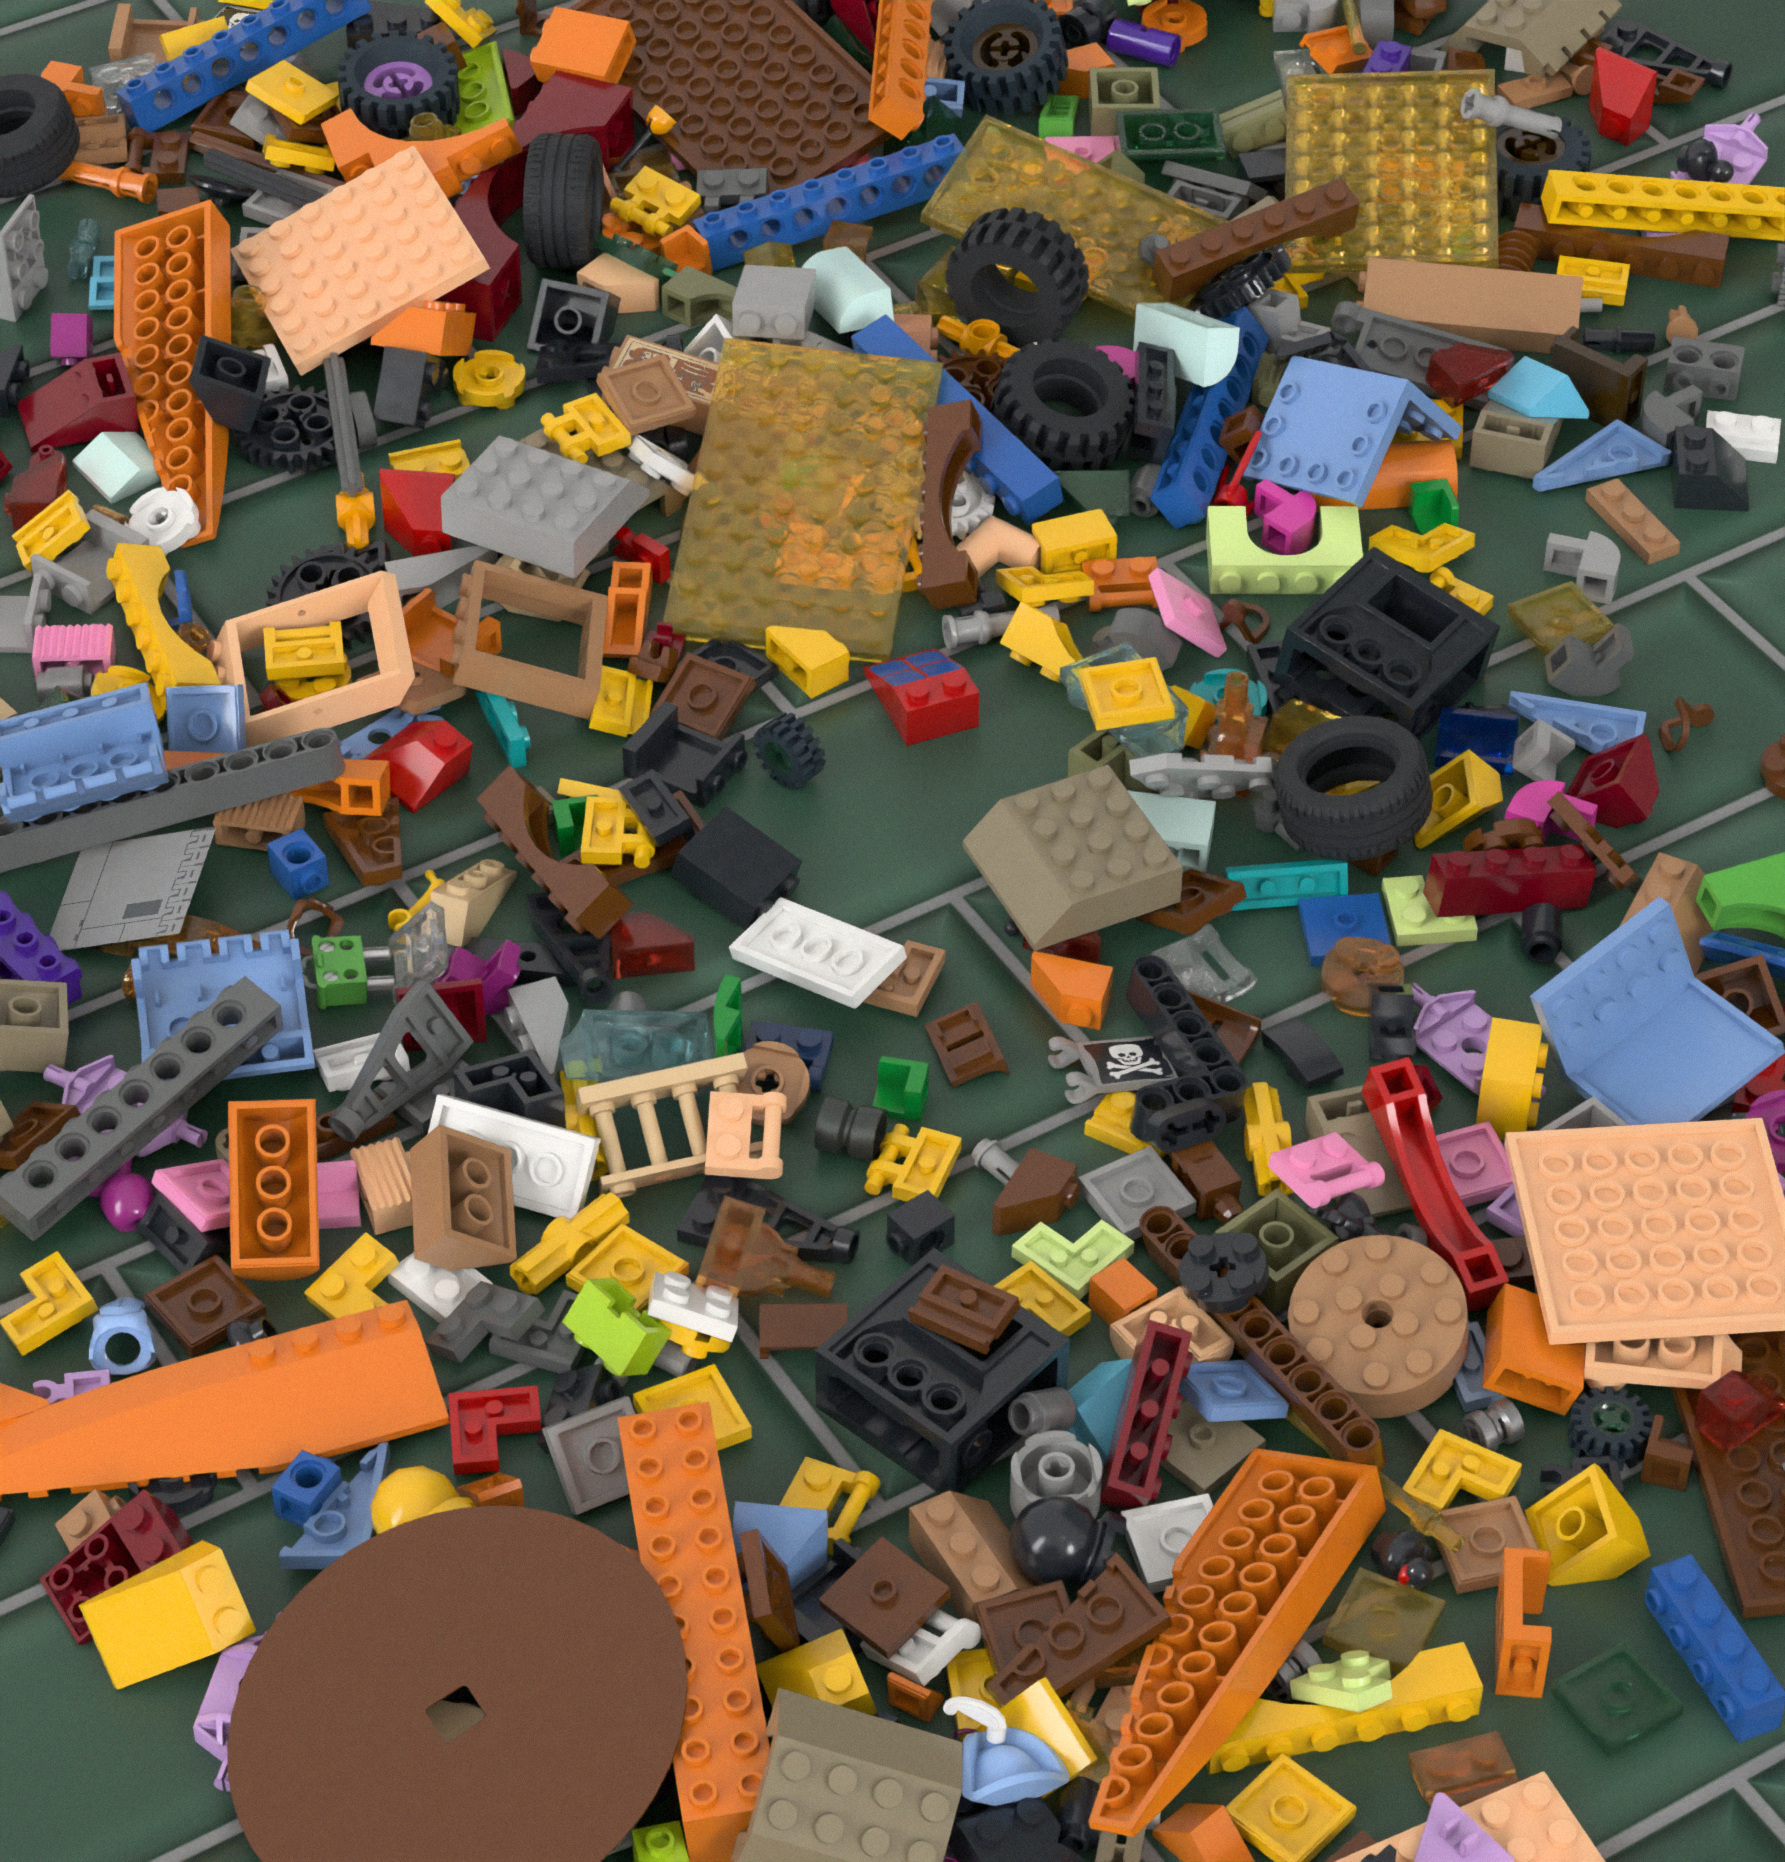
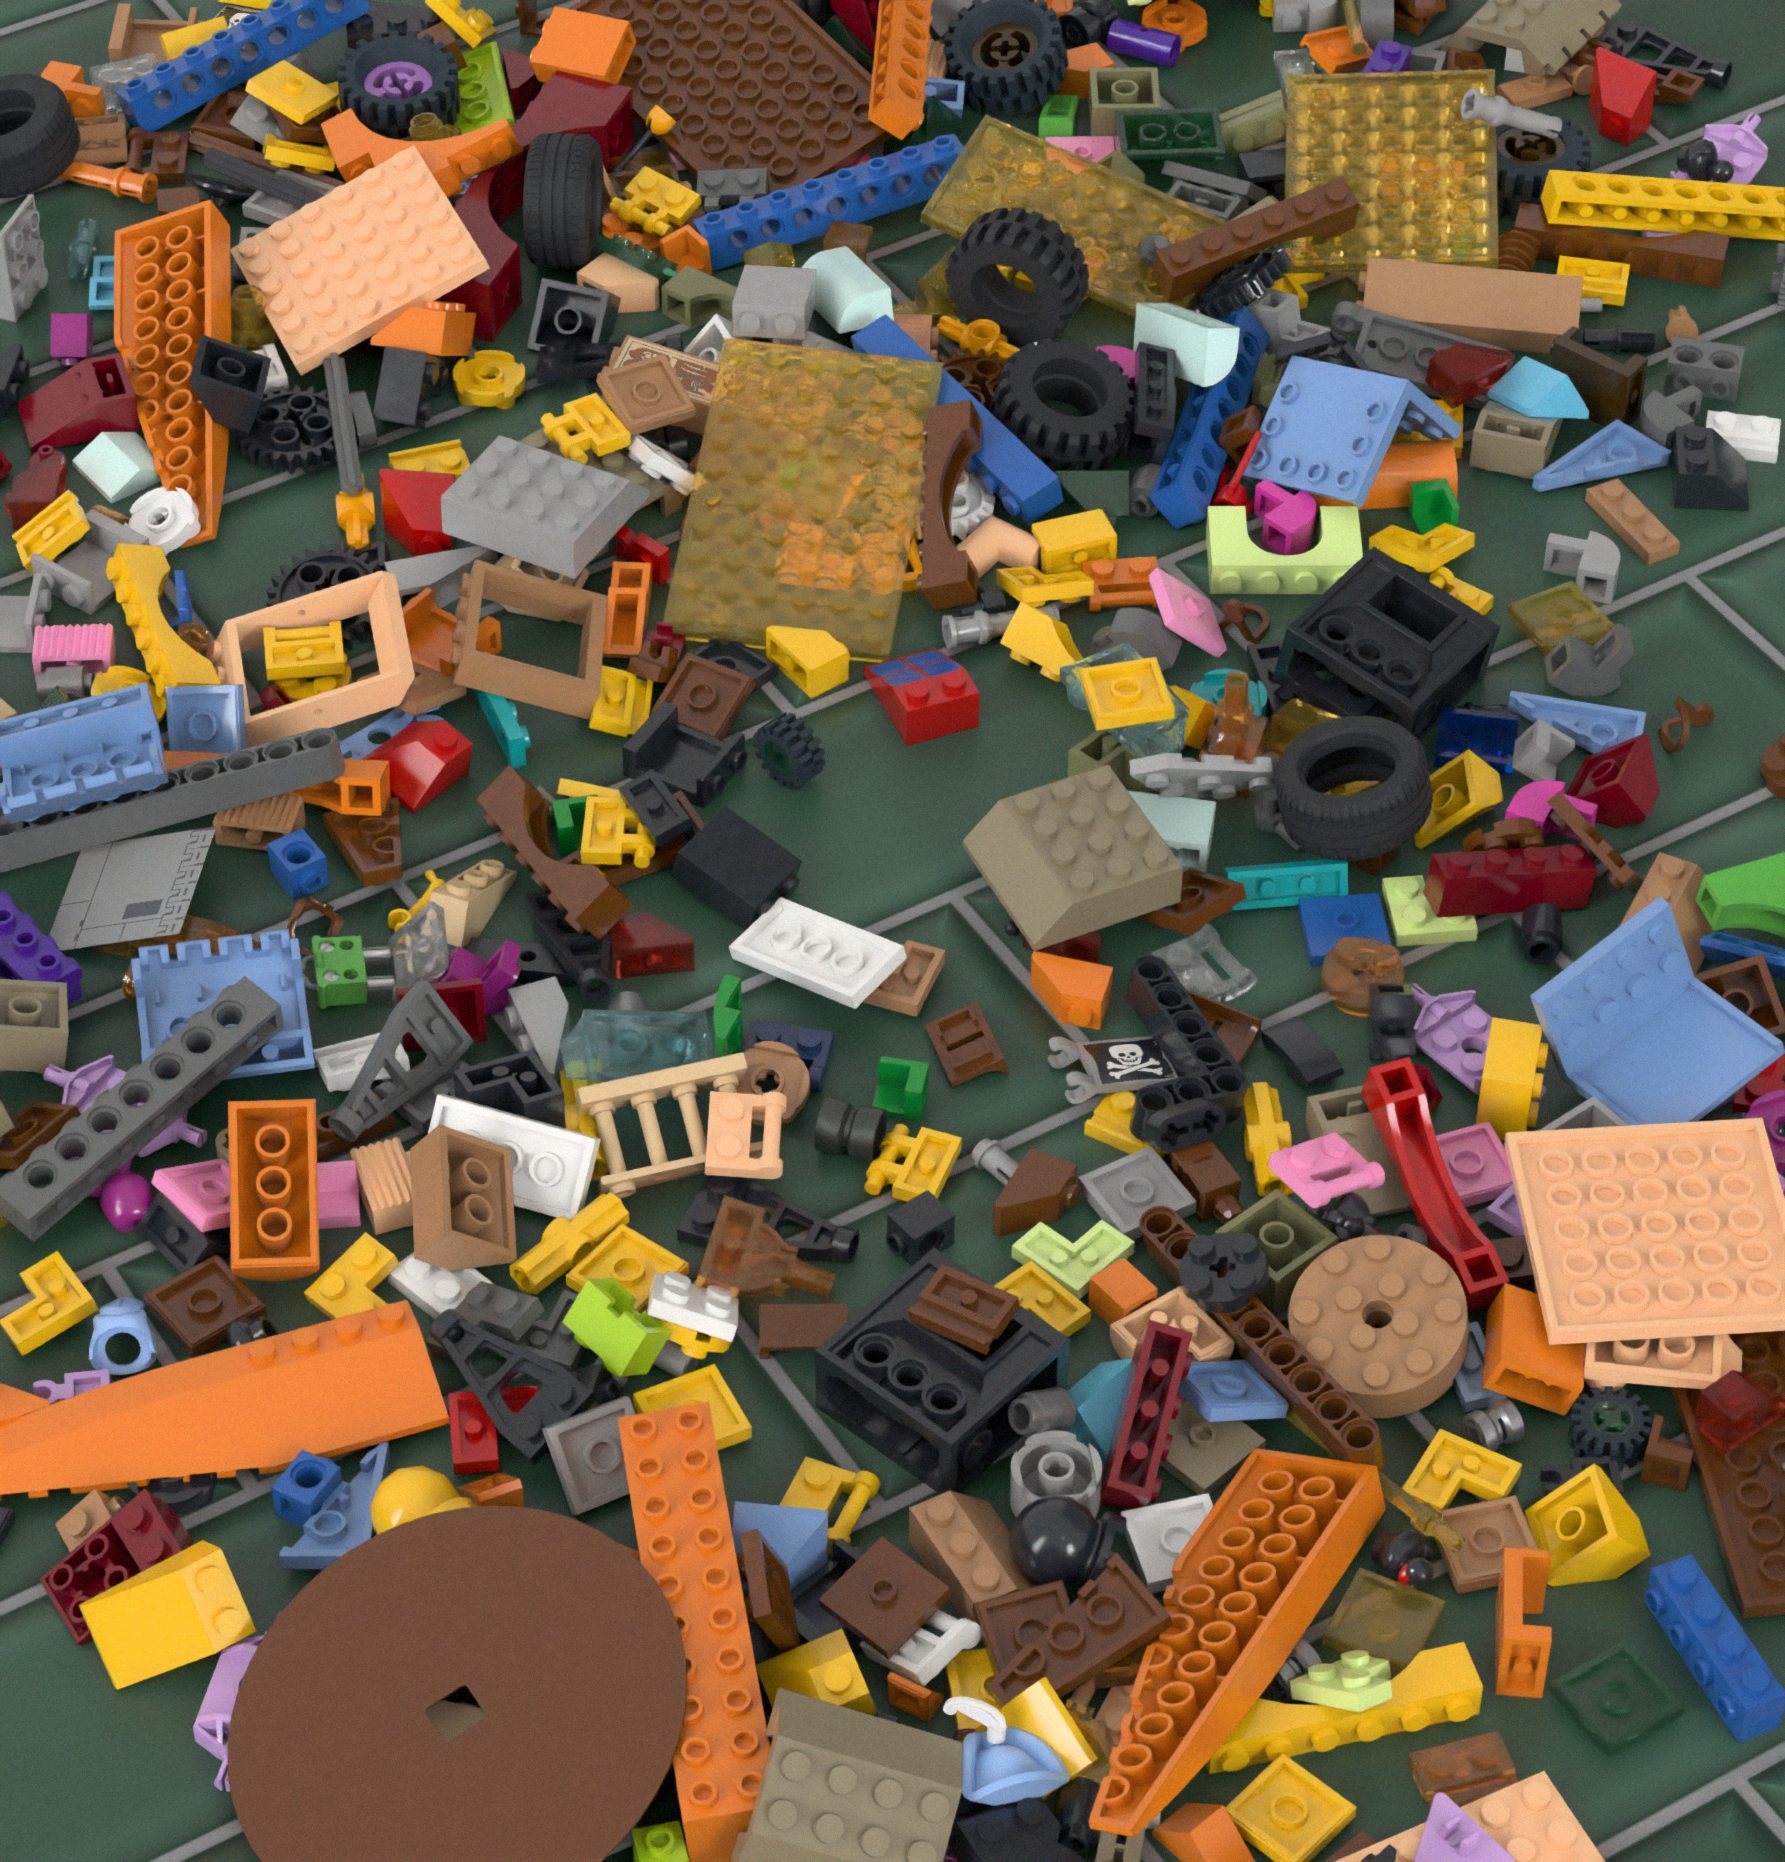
(556, 1401): none -> black plate

